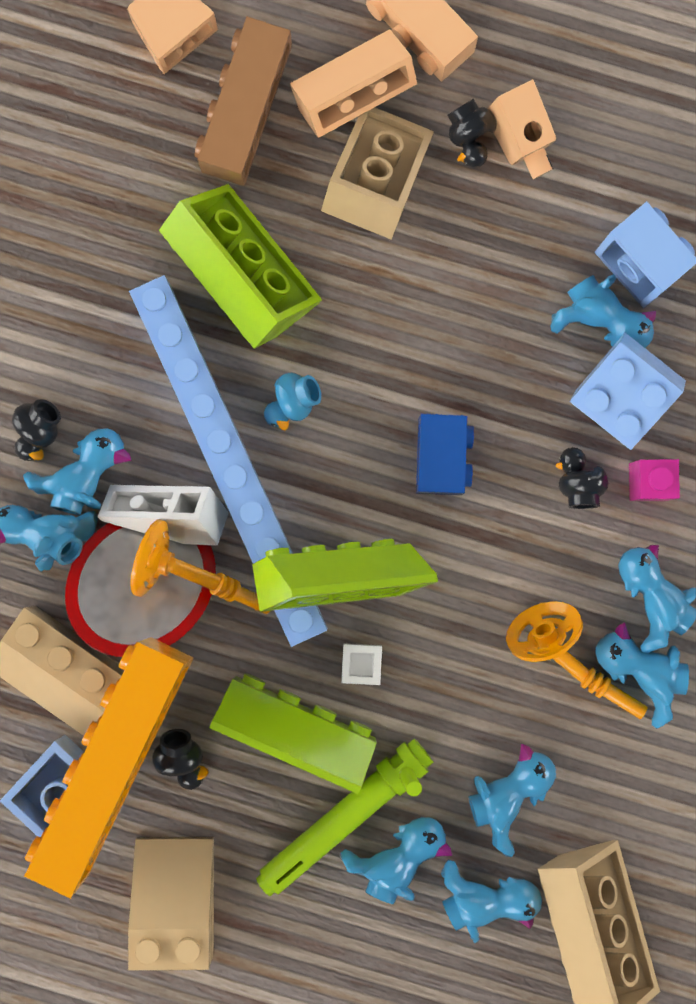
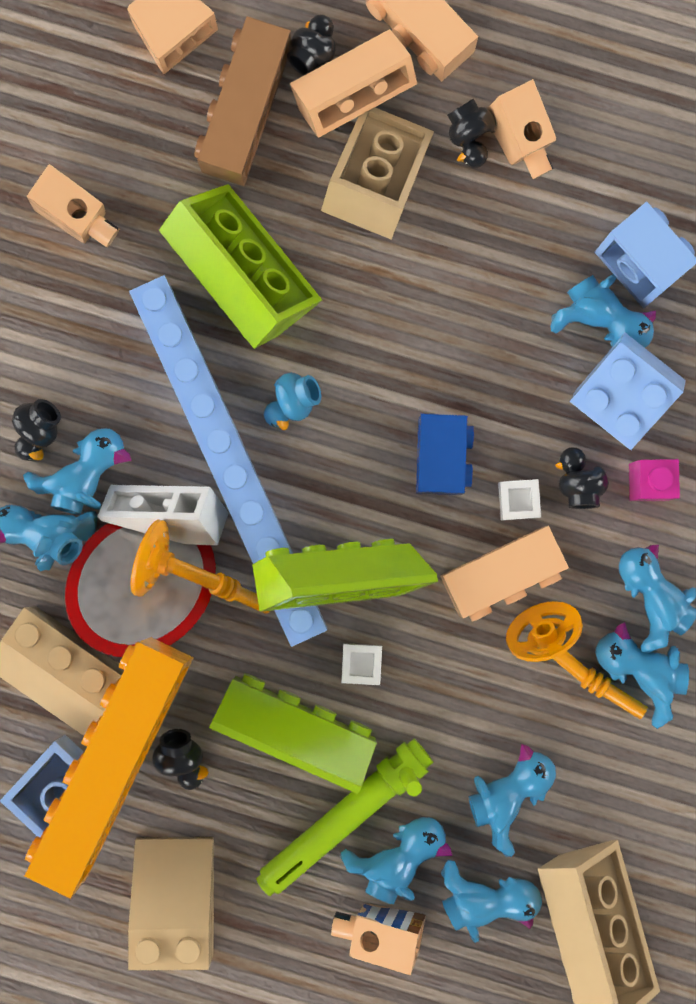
(60, 198): none -> light nougat torso
(312, 45): none -> black animal
(396, 936): none -> light nougat torso
(505, 573): none -> light nougat brick
(519, 499): none -> white plate

